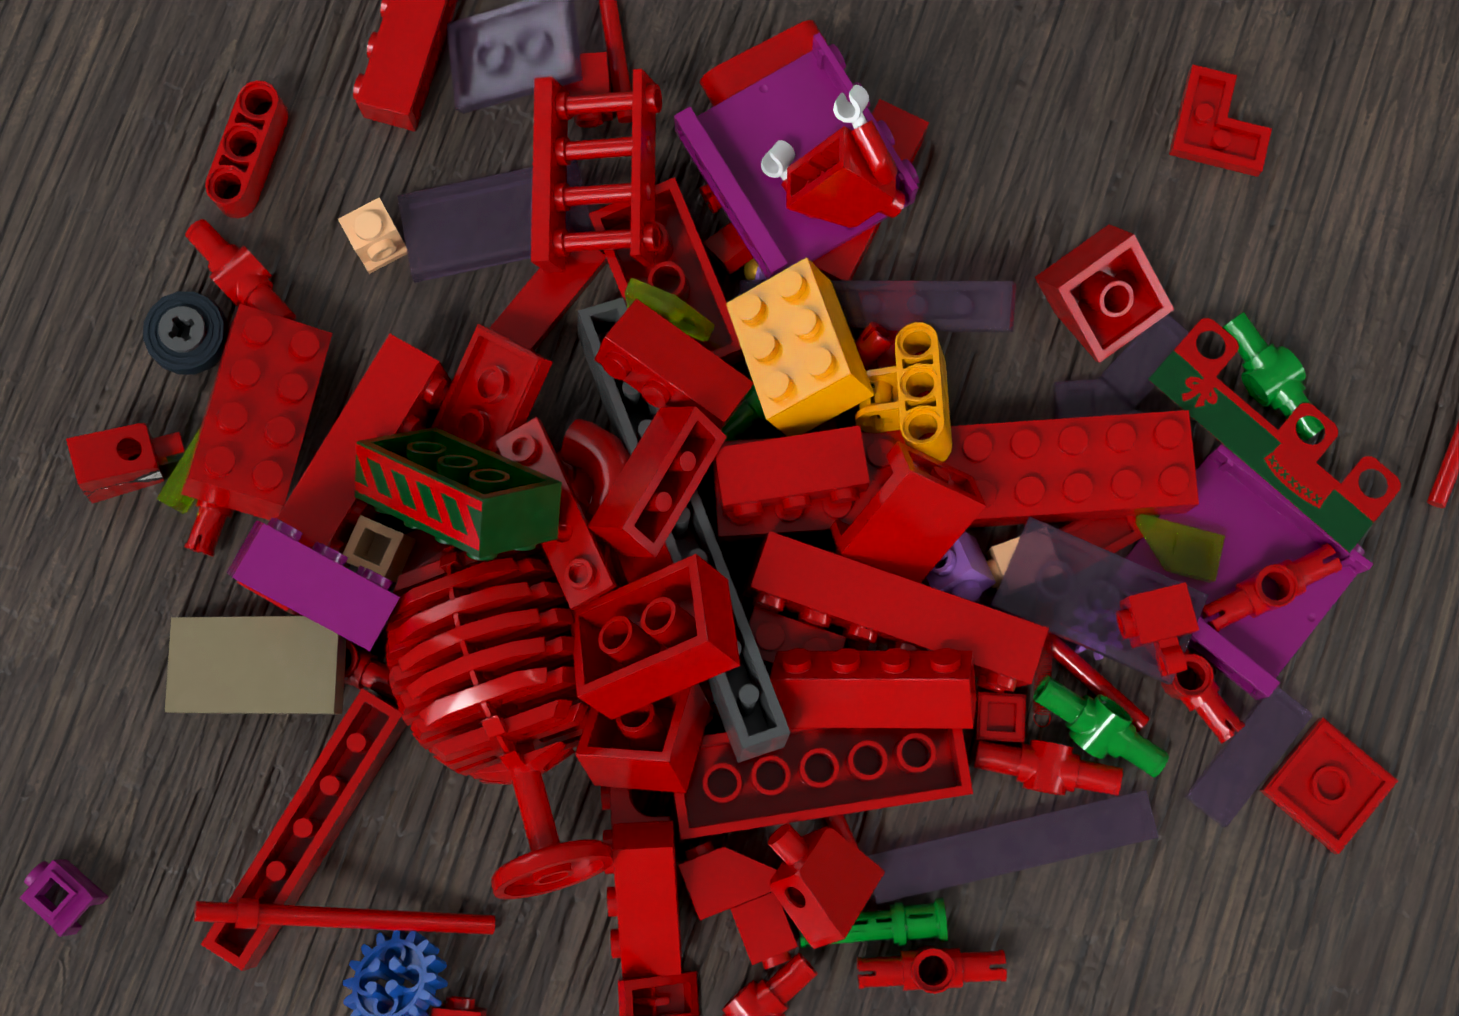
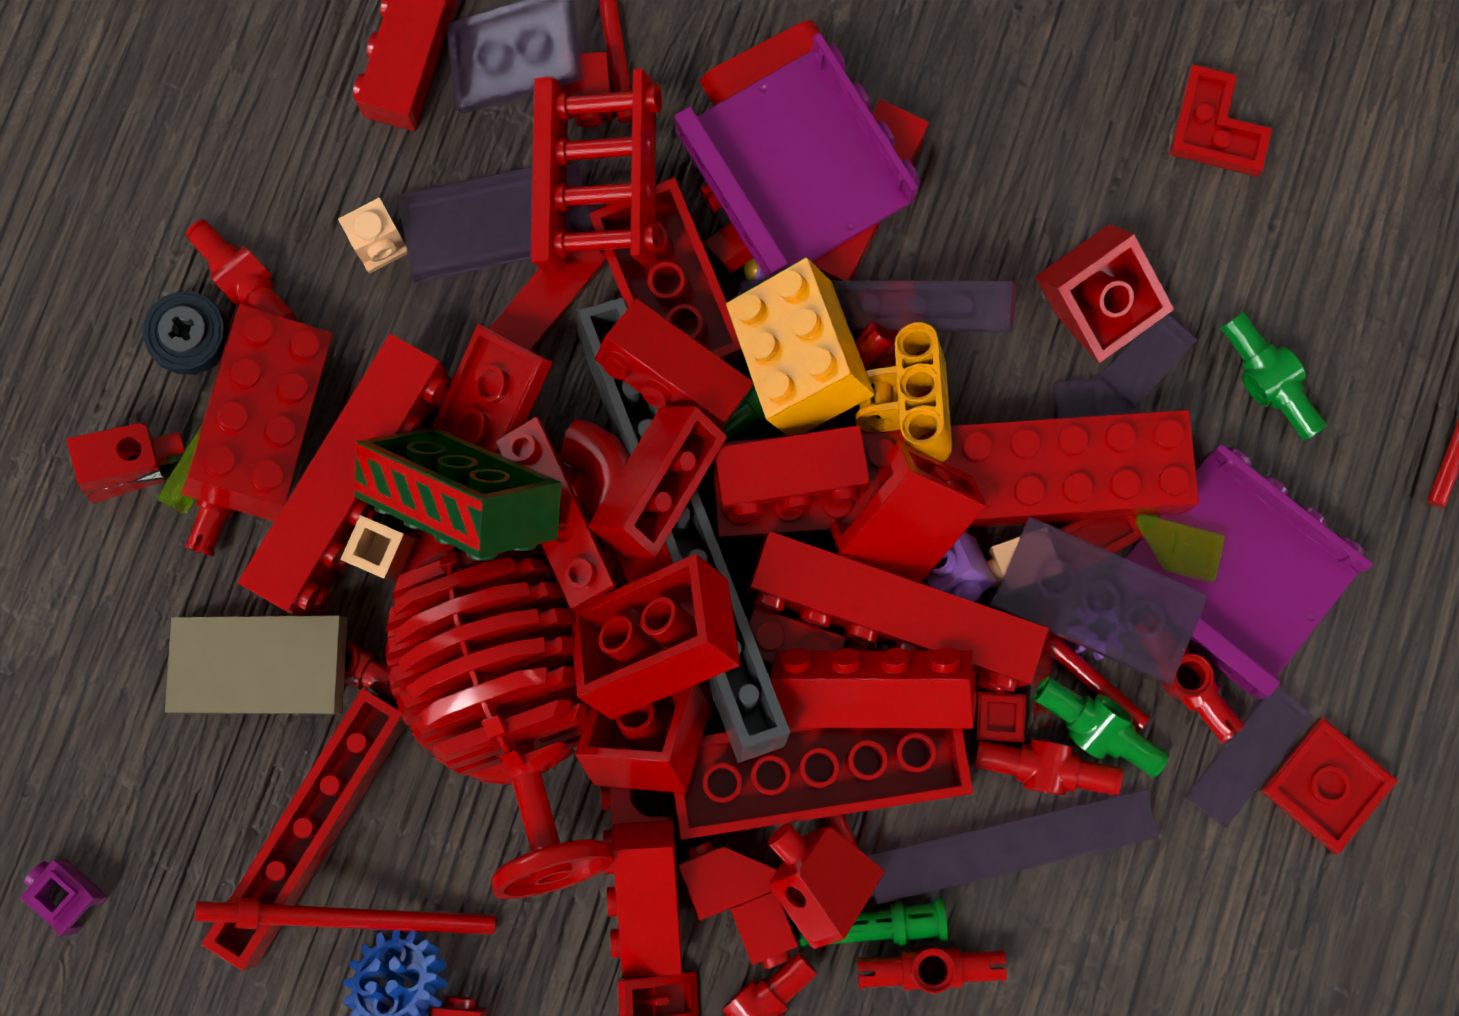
(242, 129): red beam -> none
(314, 582): magenta brick -> none
(670, 308): clear neon green tile -> none
(844, 175): red torso -> none
(1159, 619): red brick -> none
(1272, 452): piece -> none
(1289, 575): red pin -> none

